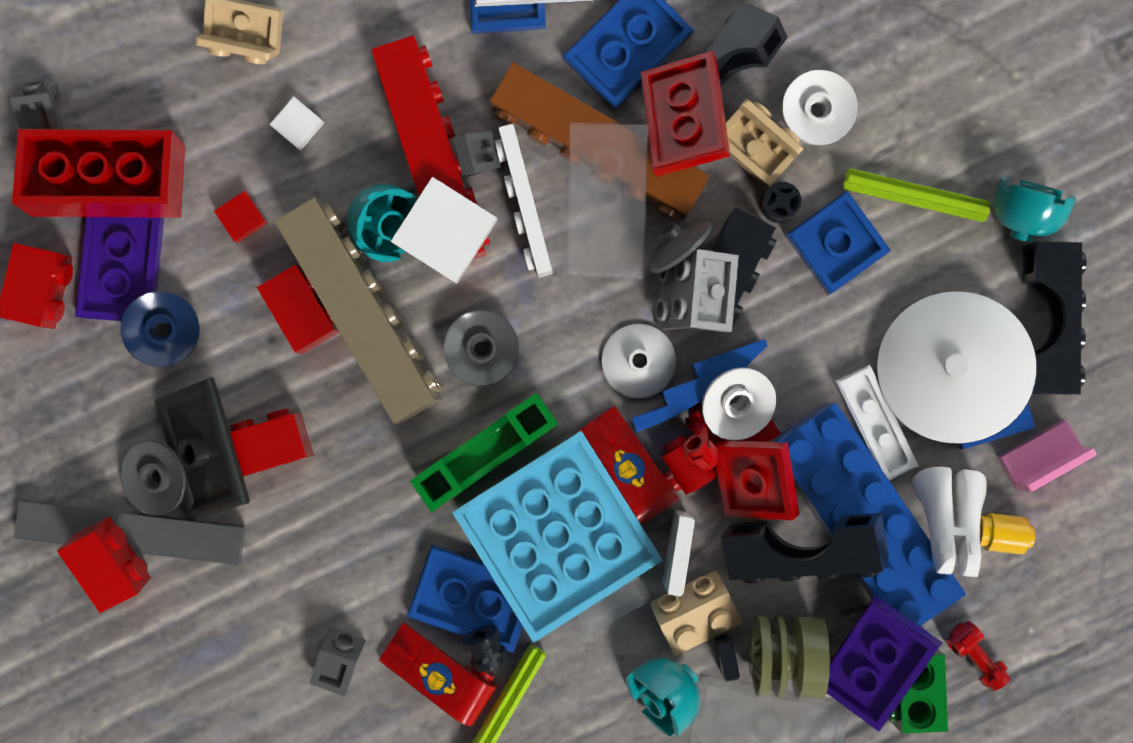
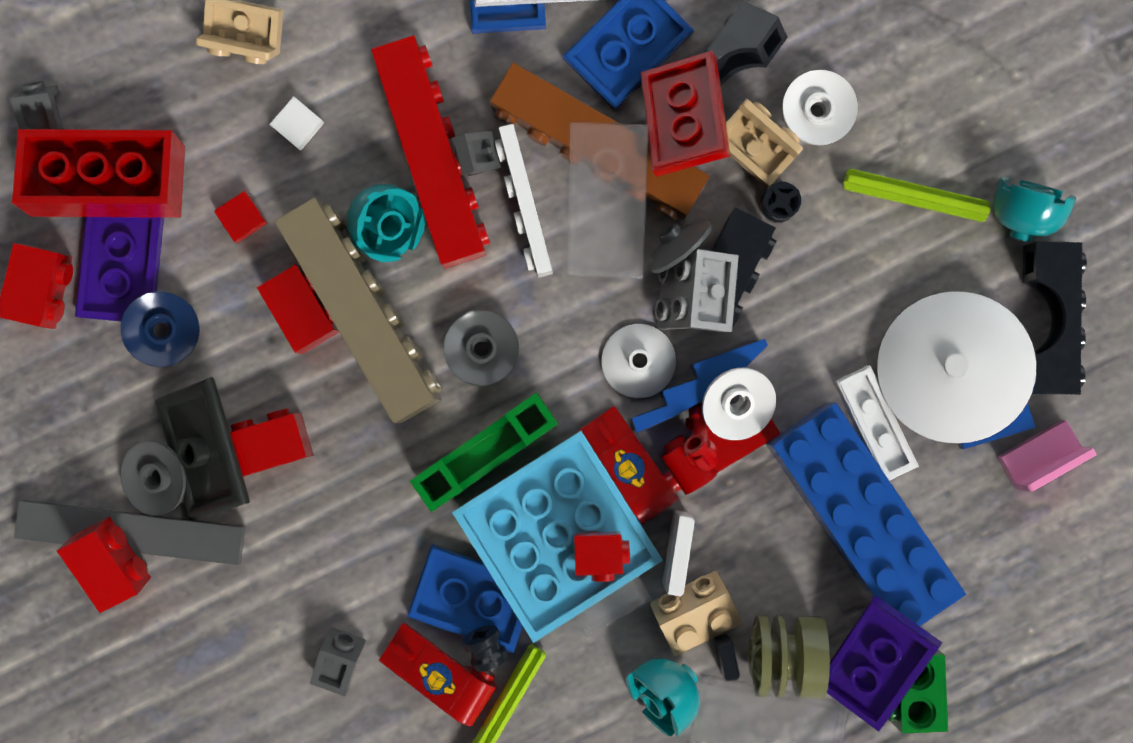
(444, 230): white tile -> none
(600, 555): none -> red brick
(756, 480): red plate -> none
(758, 553): black arch -> none
(837, 243): blue tile -> none
(935, 491): white piece -> none
(965, 640): red bar -> none
(1006, 533): yellow brick -> none

